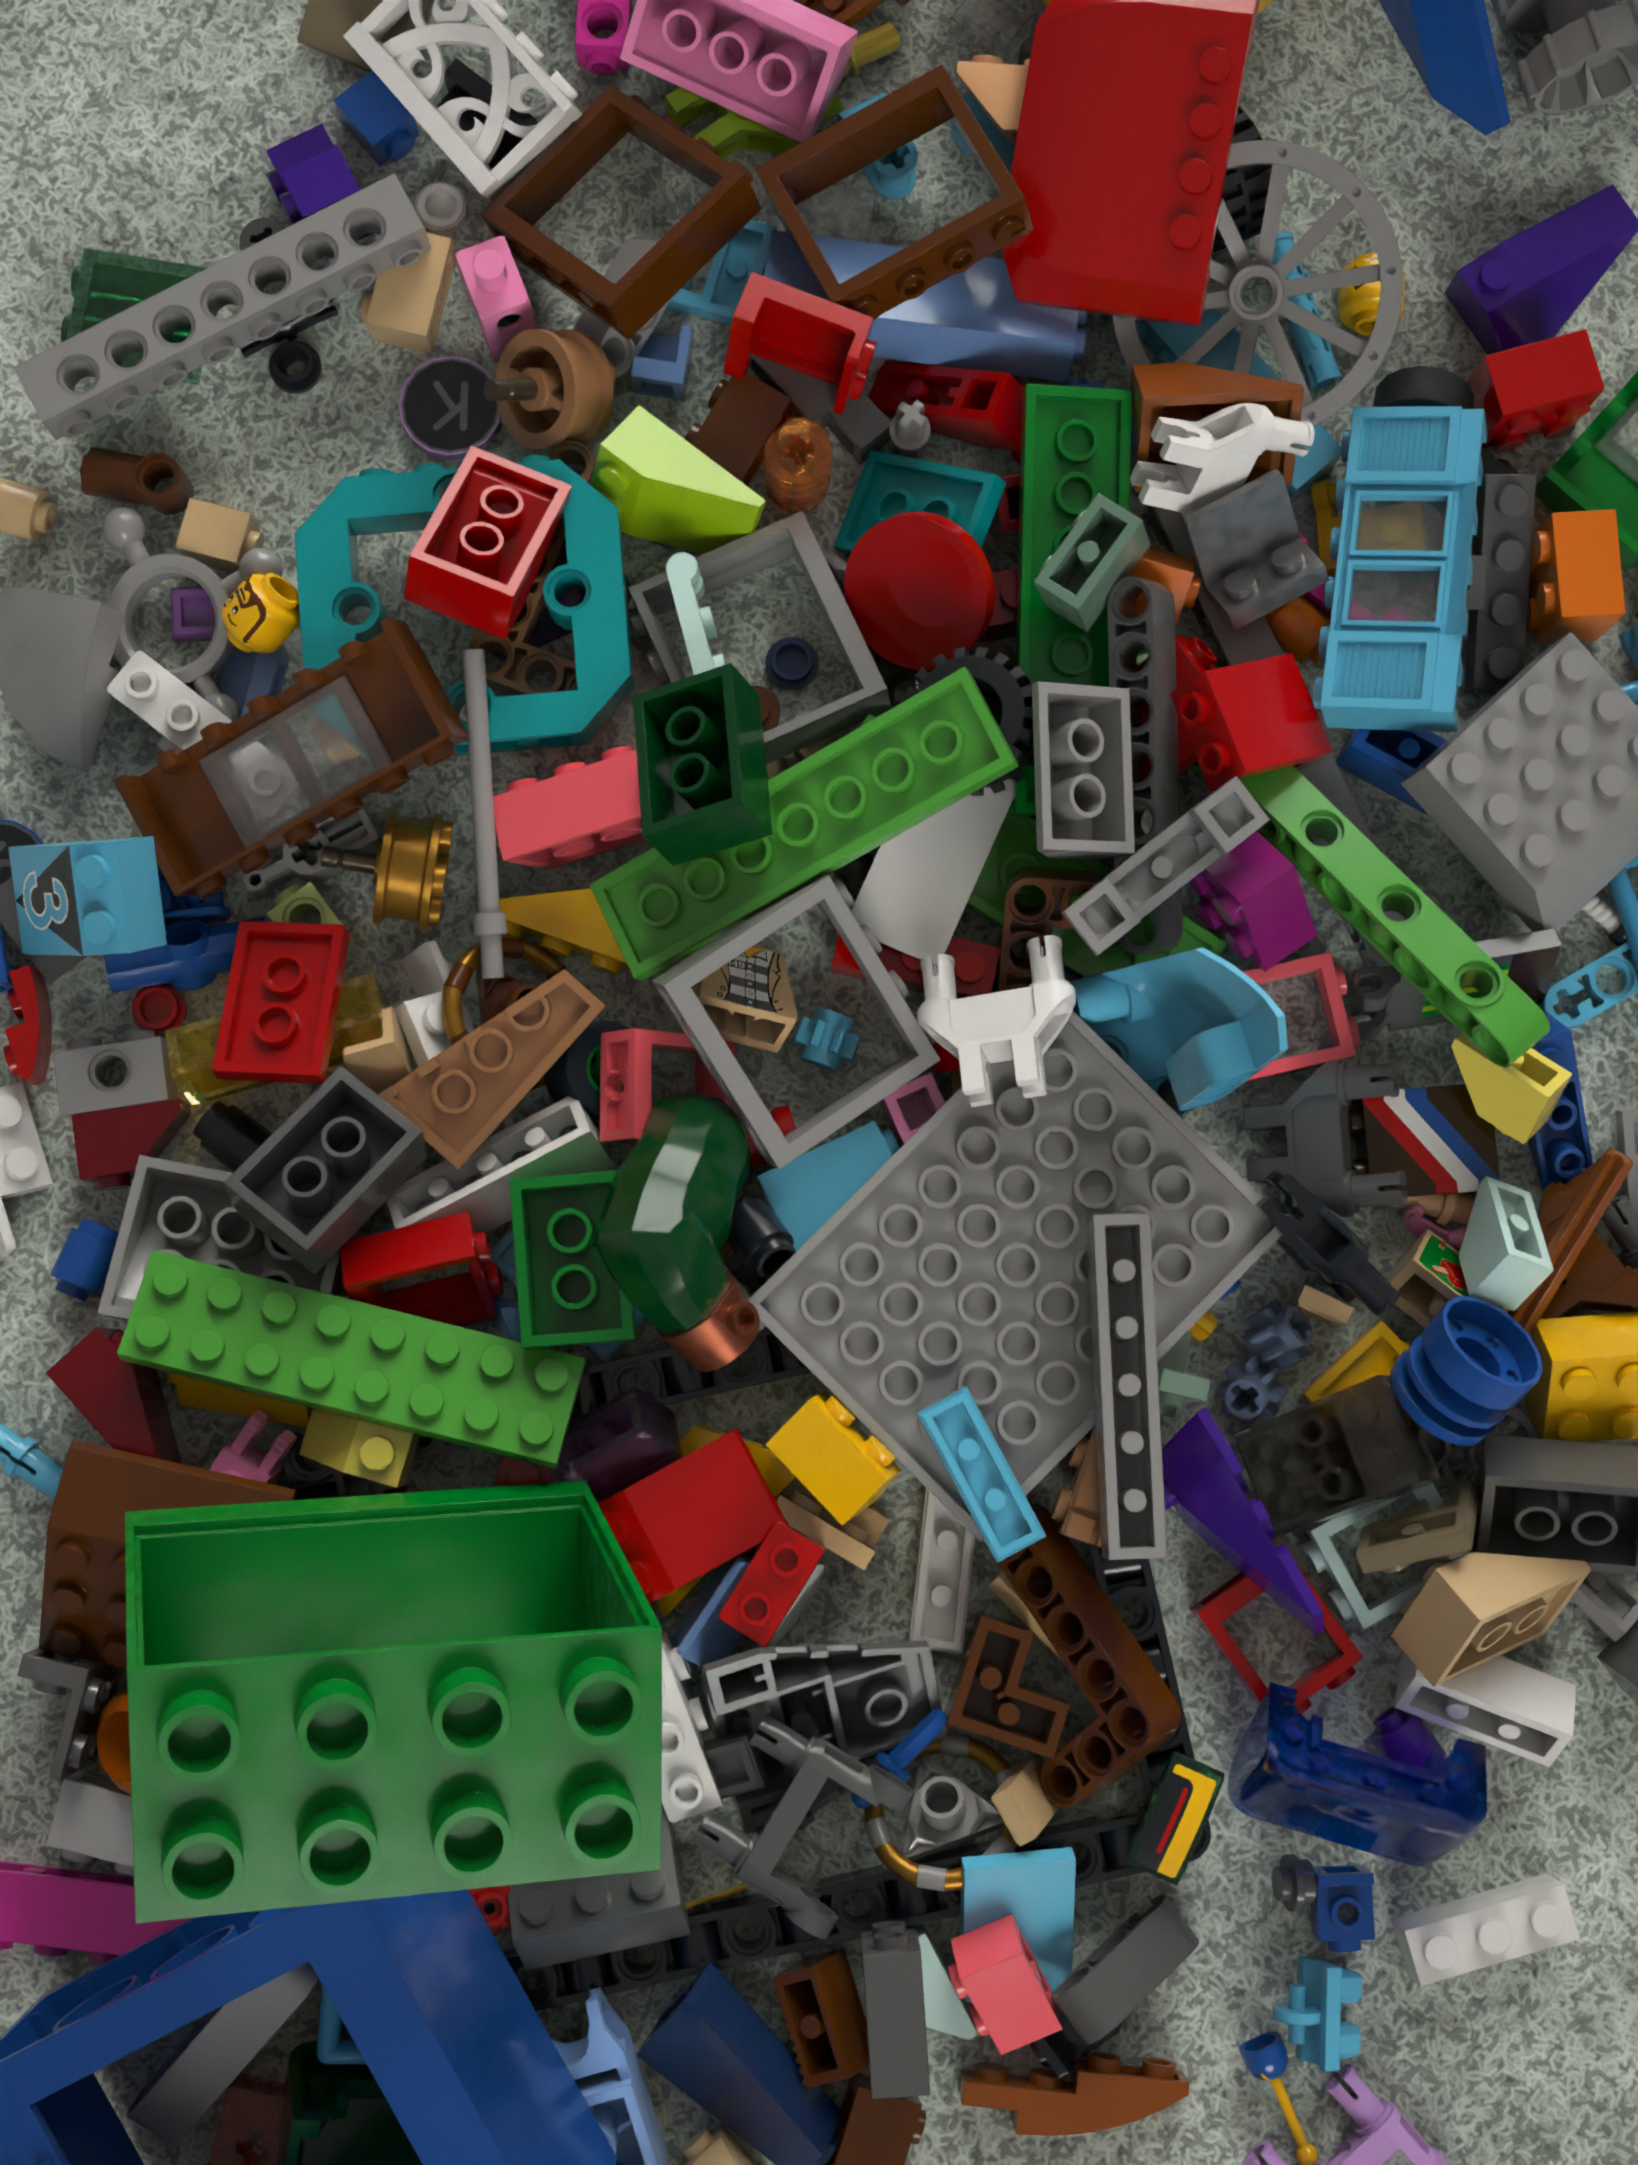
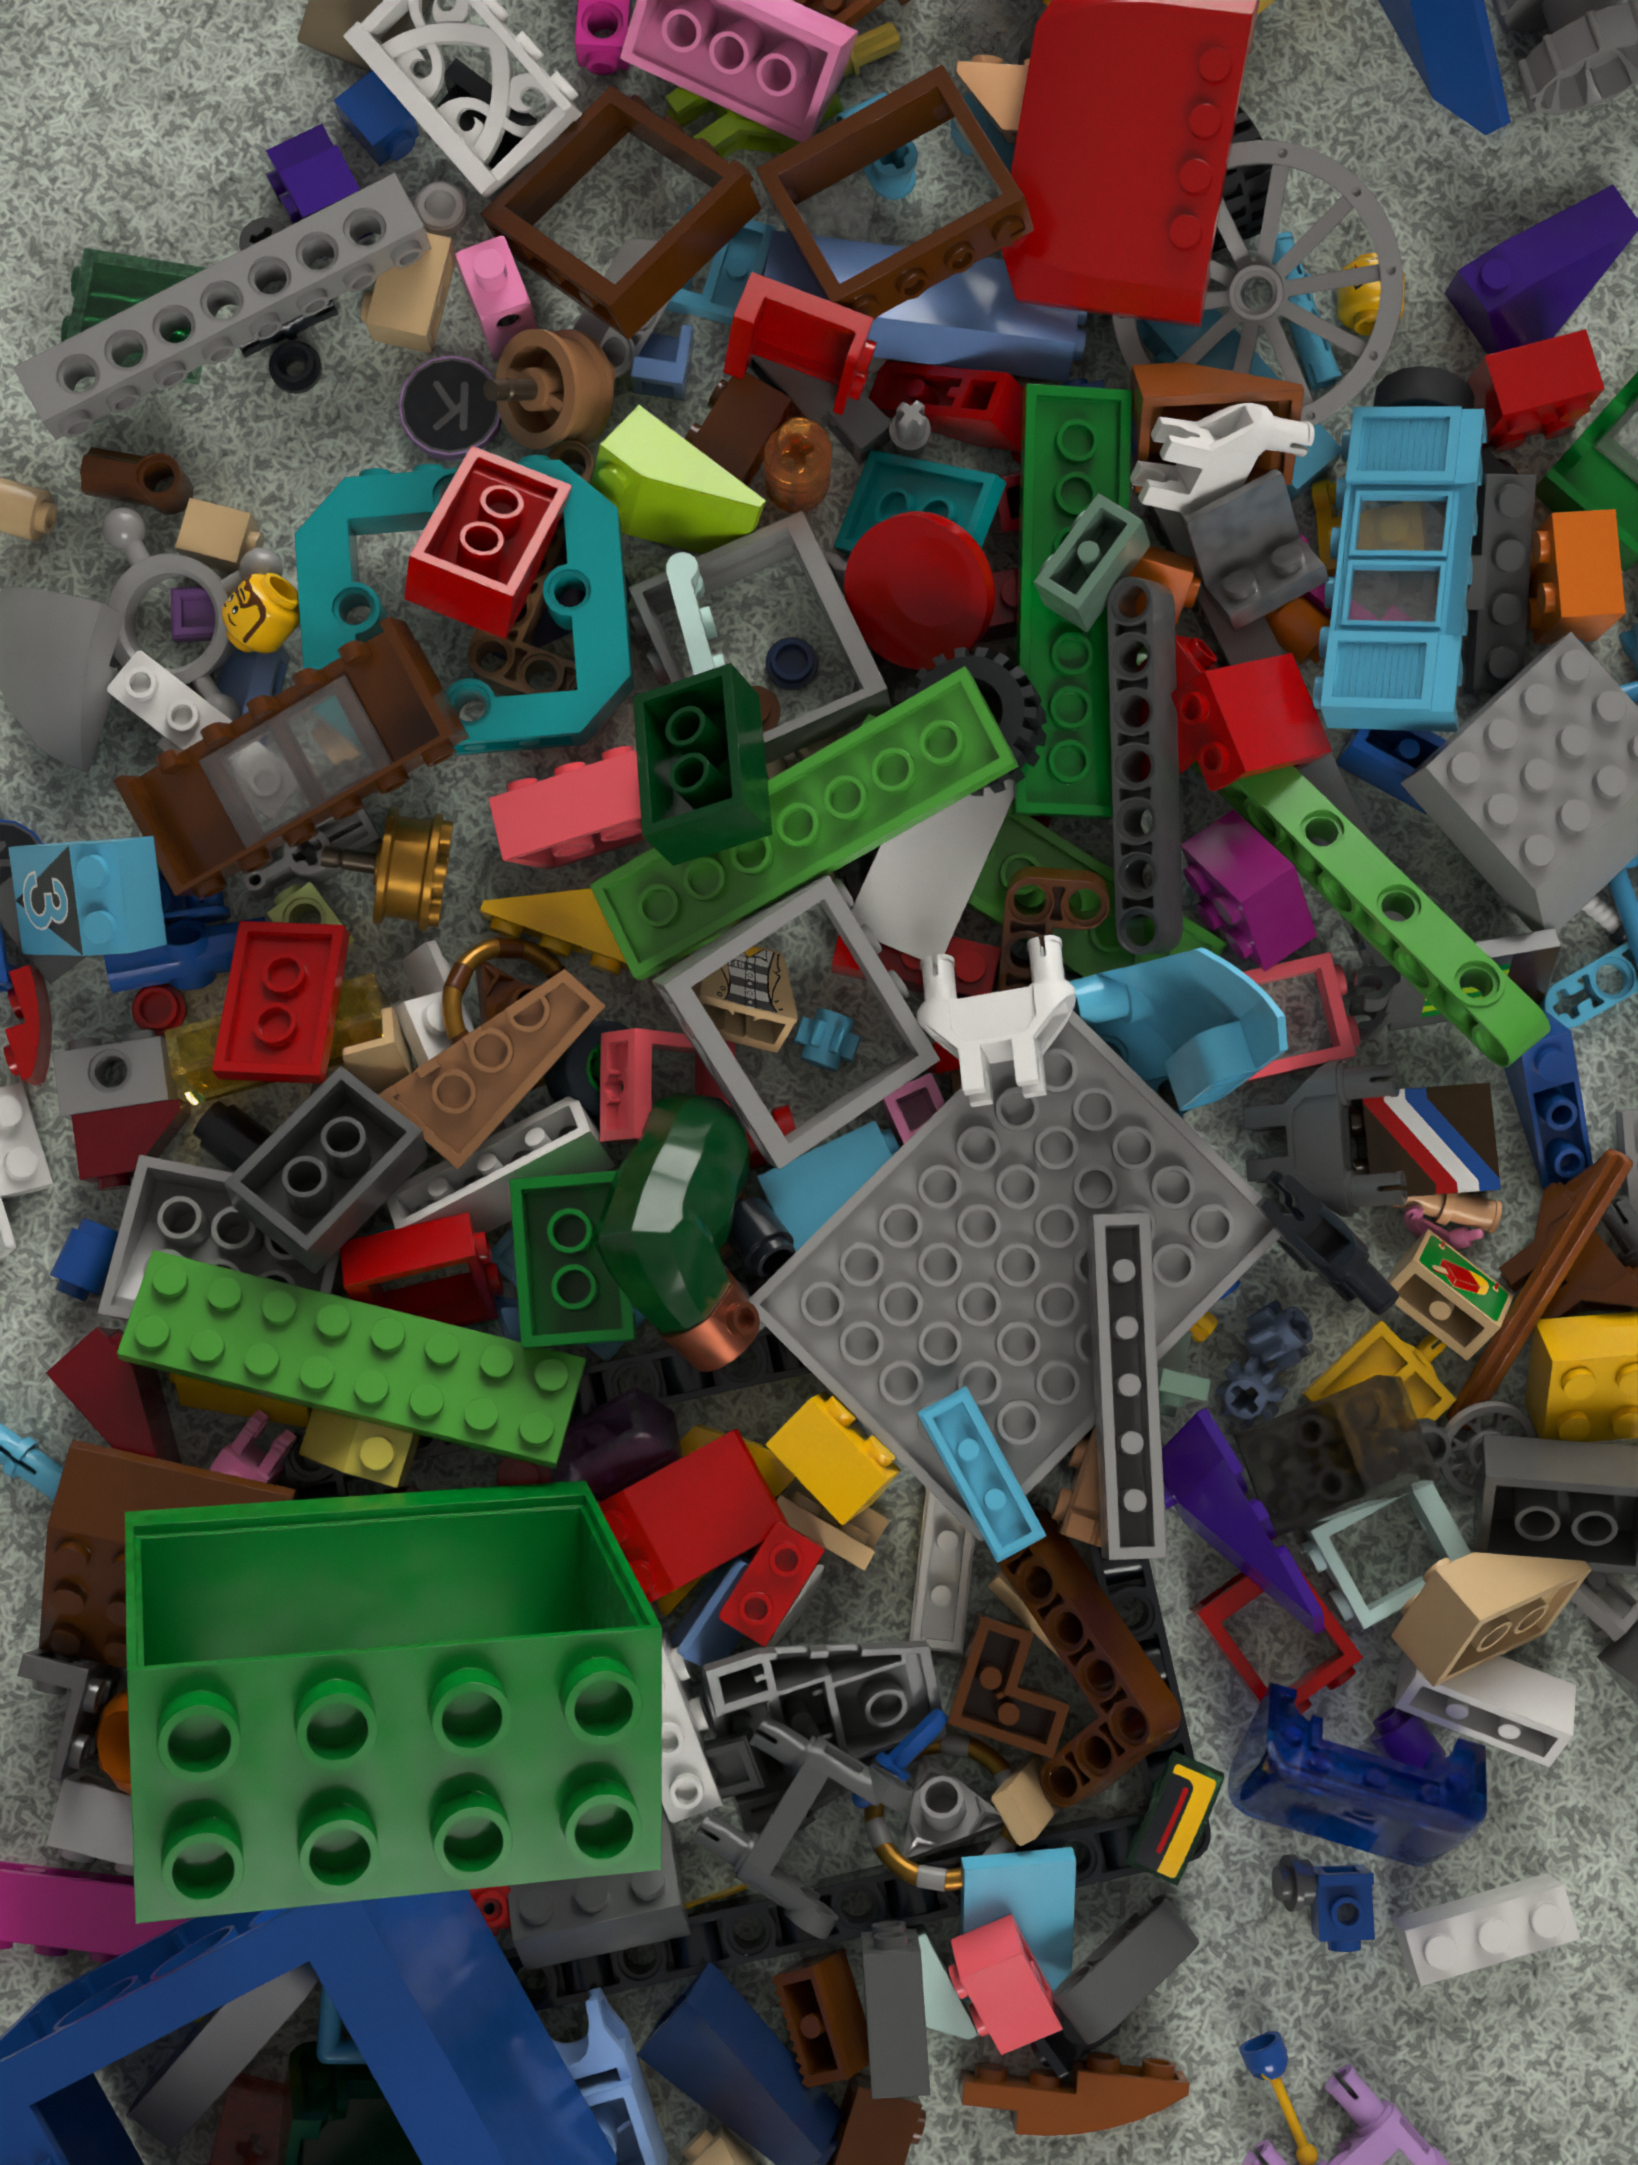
(489, 921): light grey bar -> none
(1082, 771): light grey slope -> none
(1165, 865): light grey slope -> none
(1316, 2013): medium azure hips -> none
(1321, 1306): tan tile -> none
(1420, 1533): dark tan wing -> none
(1466, 1371): blue wheel -> none
(1503, 1246): light aqua slope -> none
(1514, 1097): light yellow slope -> none

